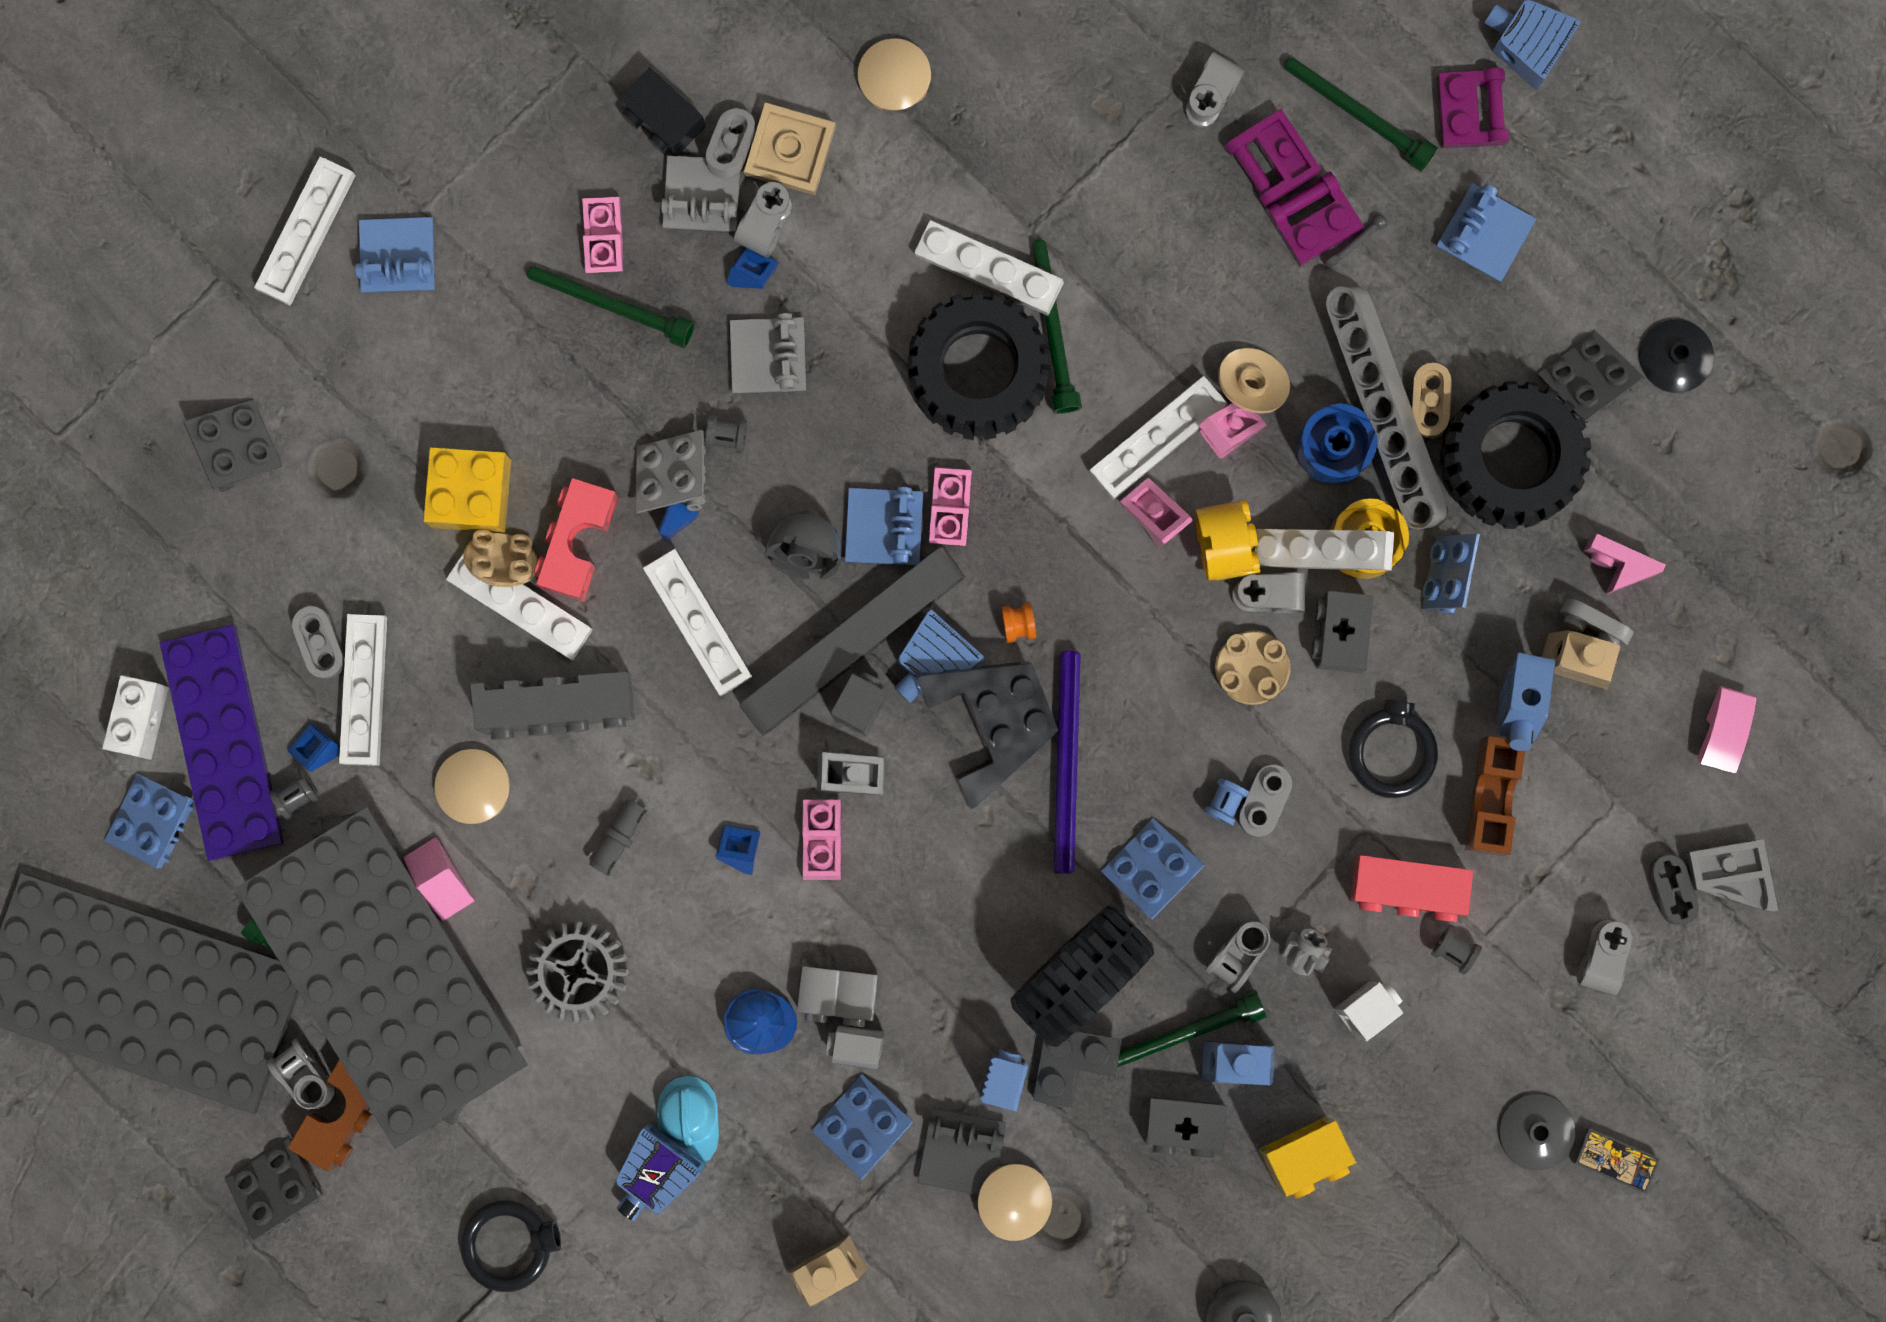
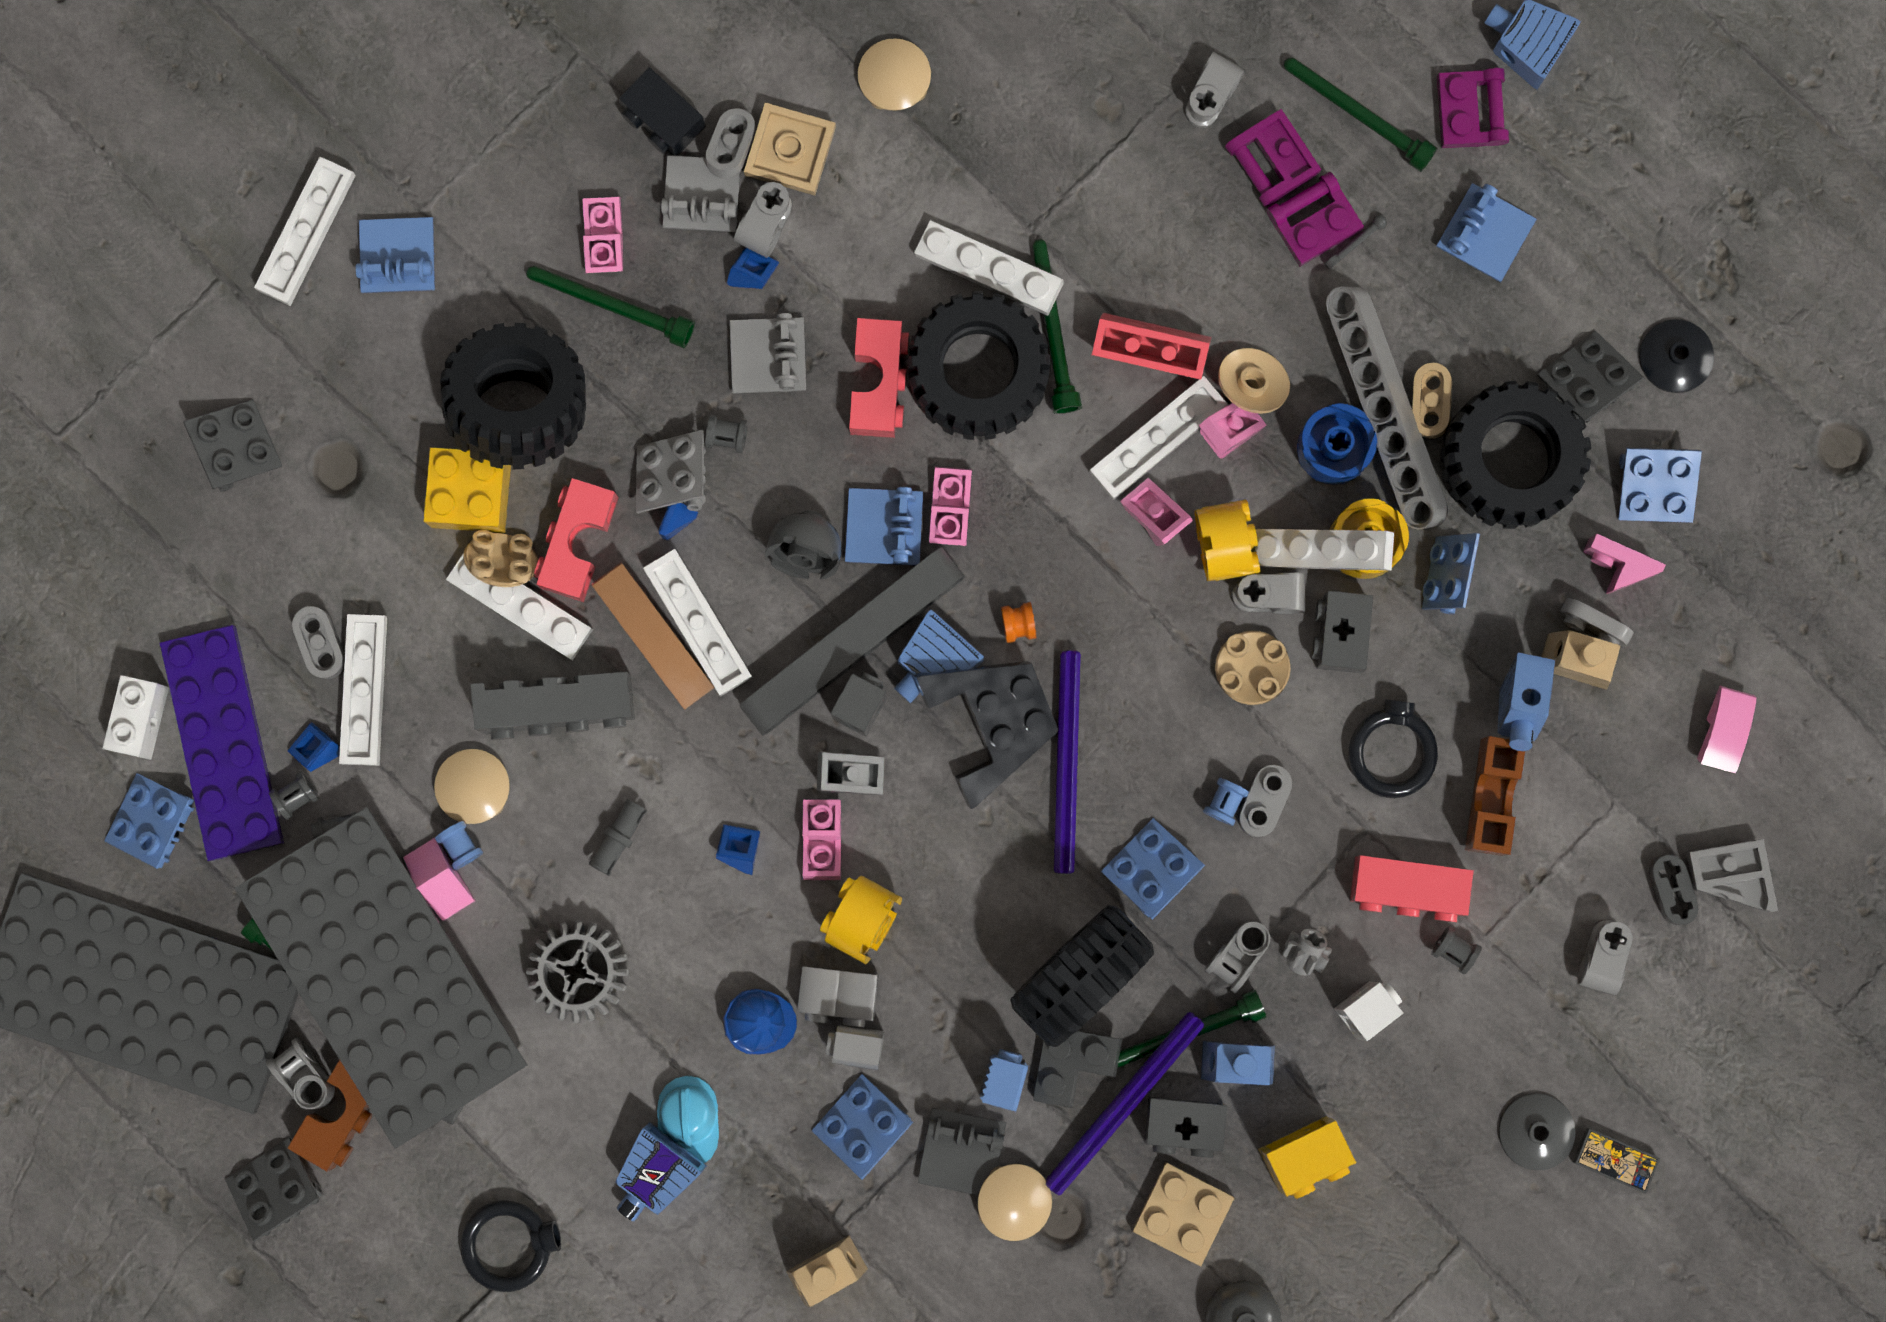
(459, 845): none -> medium blue bush
(505, 356): none -> black tyre
(652, 636): none -> medium nougat slope
(861, 918): none -> yellow brick
(877, 410): none -> coral arch
(1124, 1103): none -> dark purple axle
(1151, 346): none -> coral brick
(1183, 1214): none -> tan plate
(1659, 484): none -> medium blue hinge

